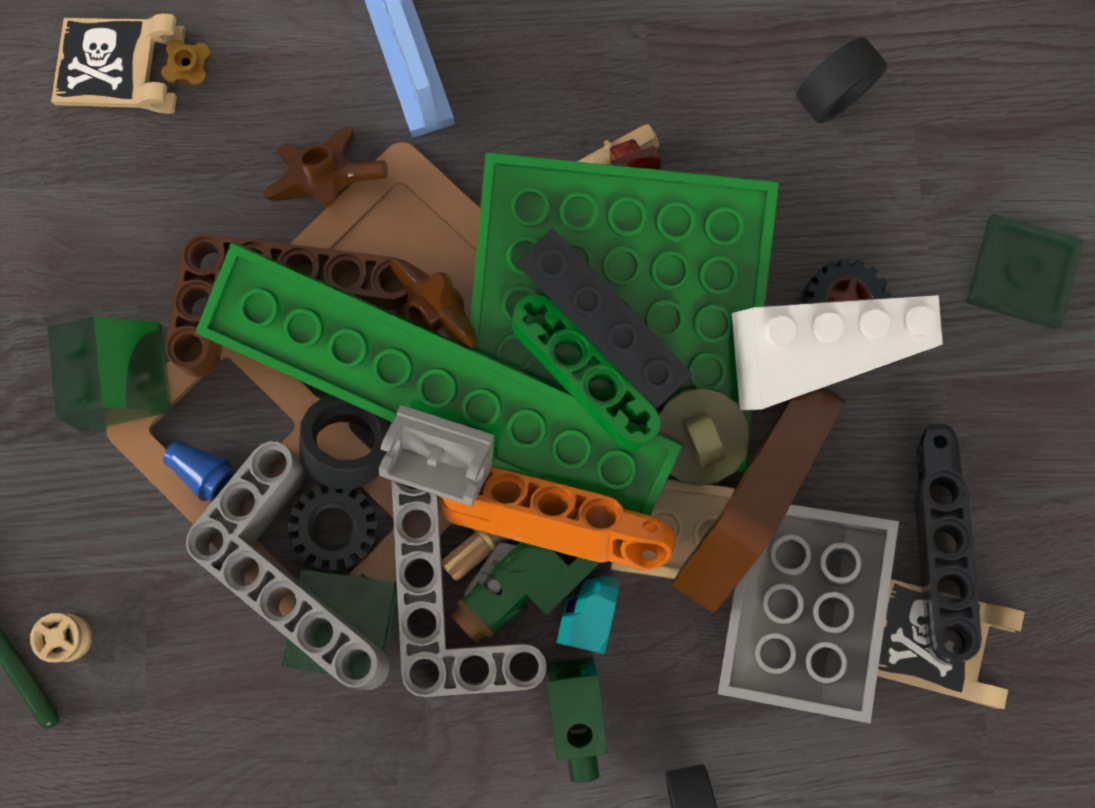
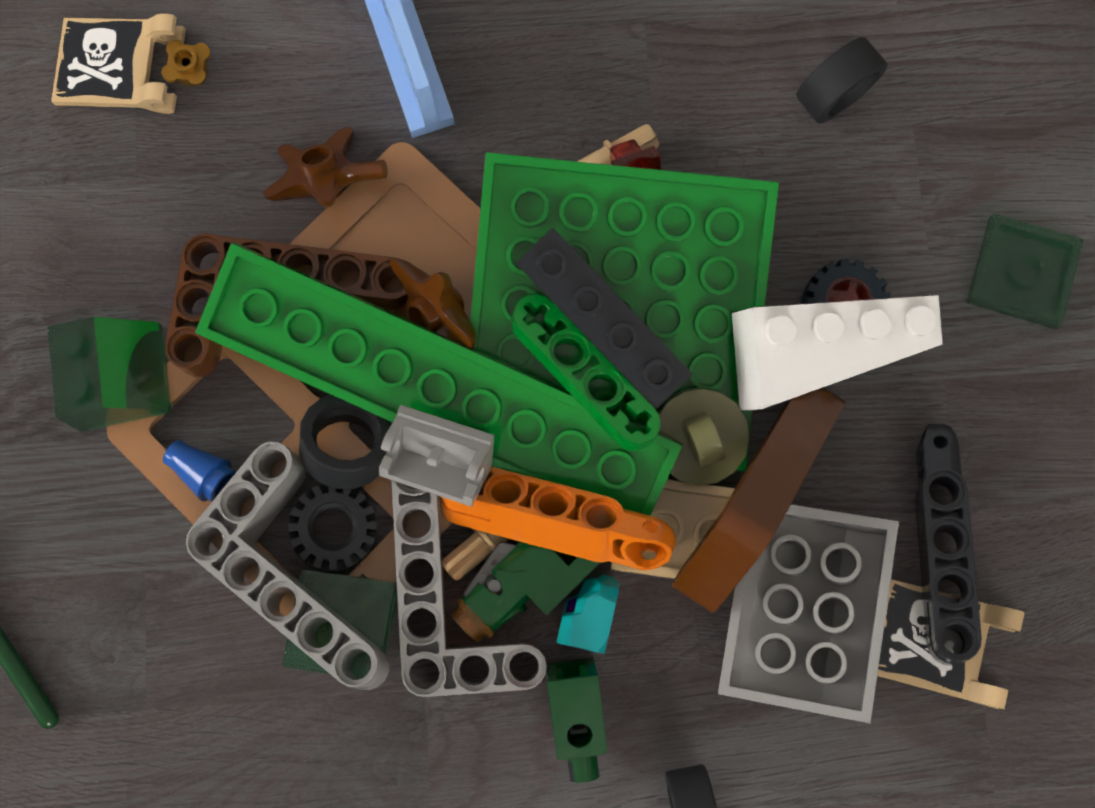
(50, 634): tan wheel -> none

